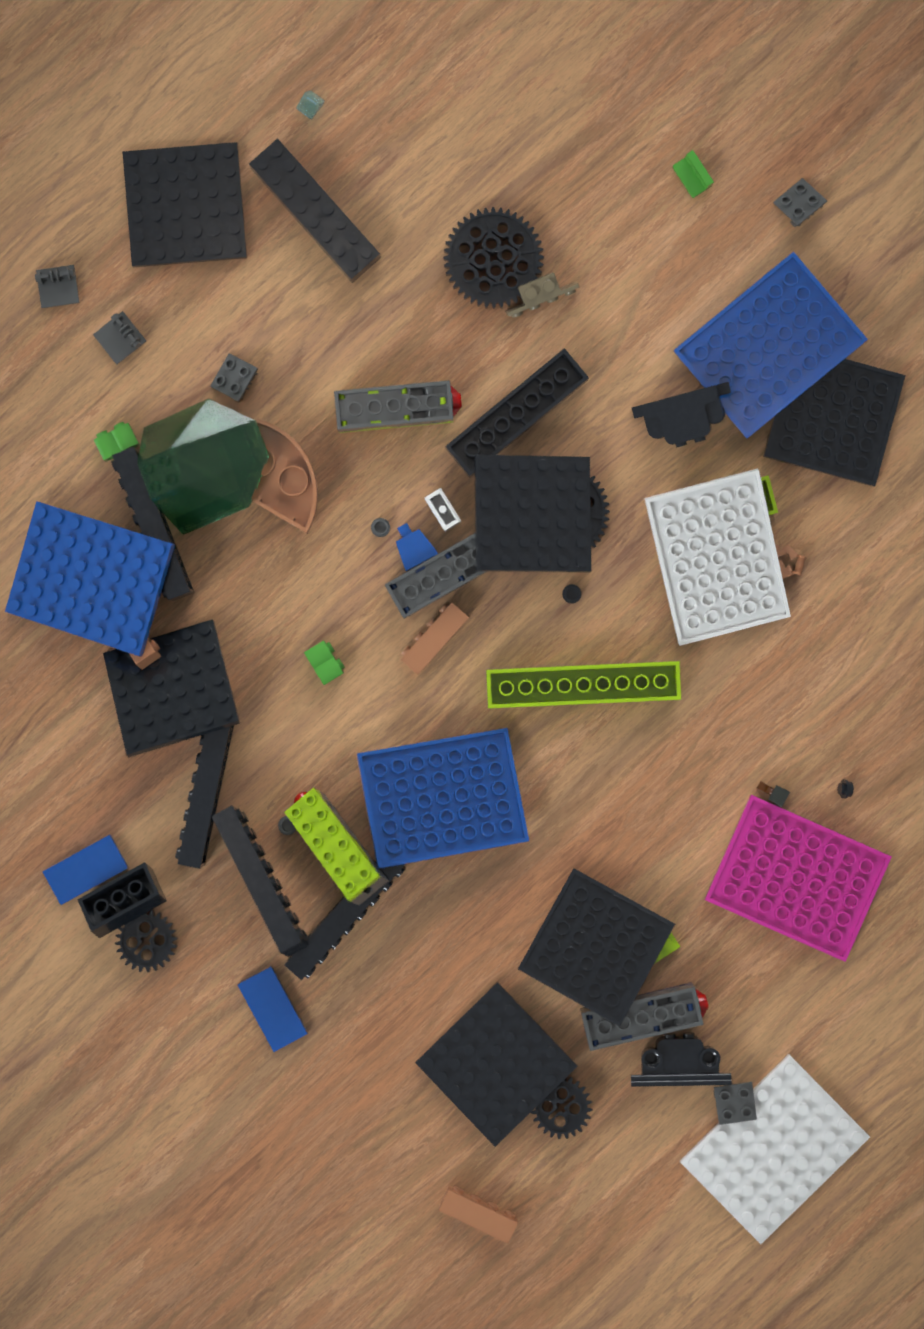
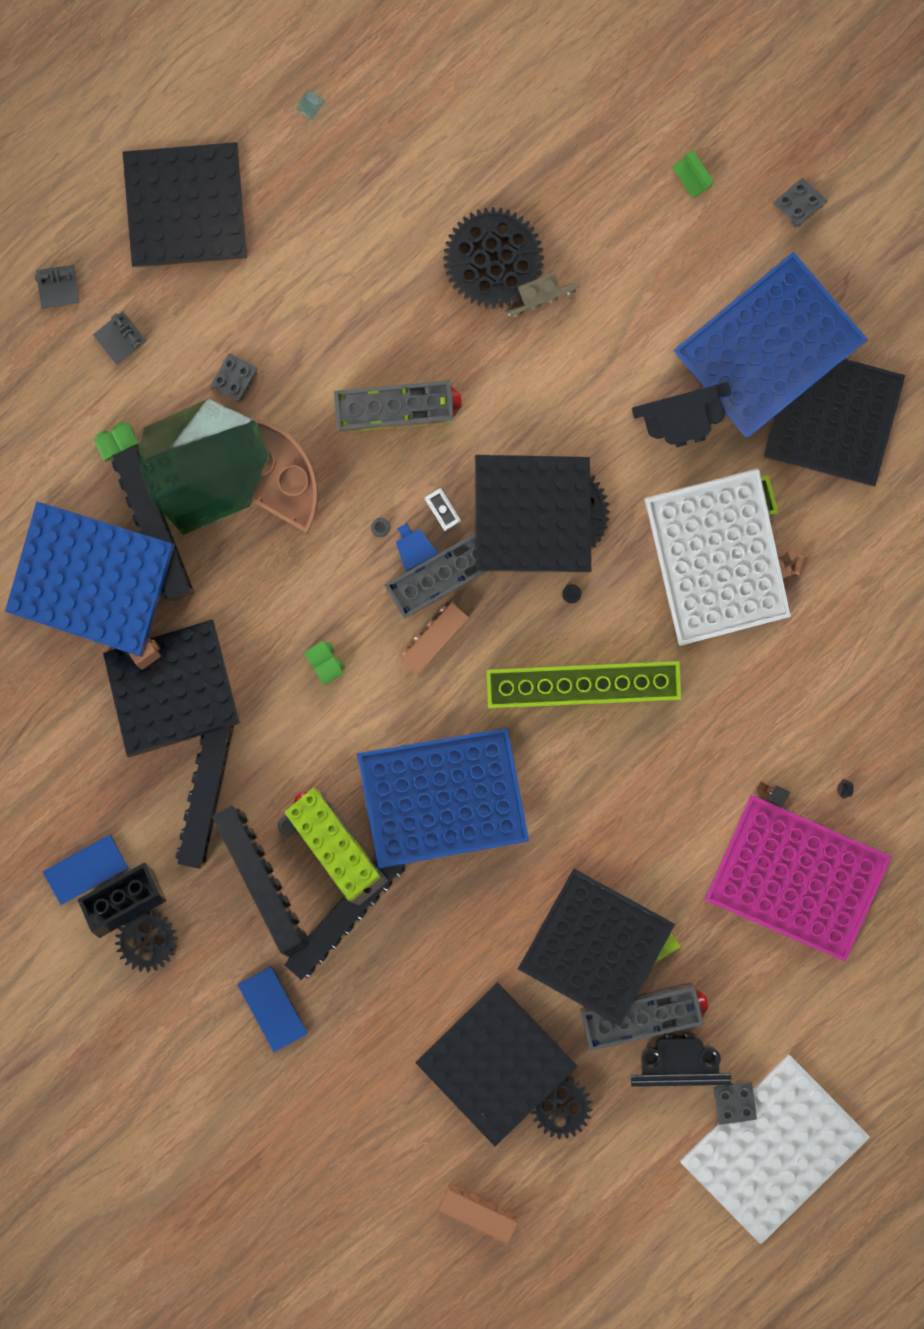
(314, 210): black brick -> none
(518, 411): black brick -> none

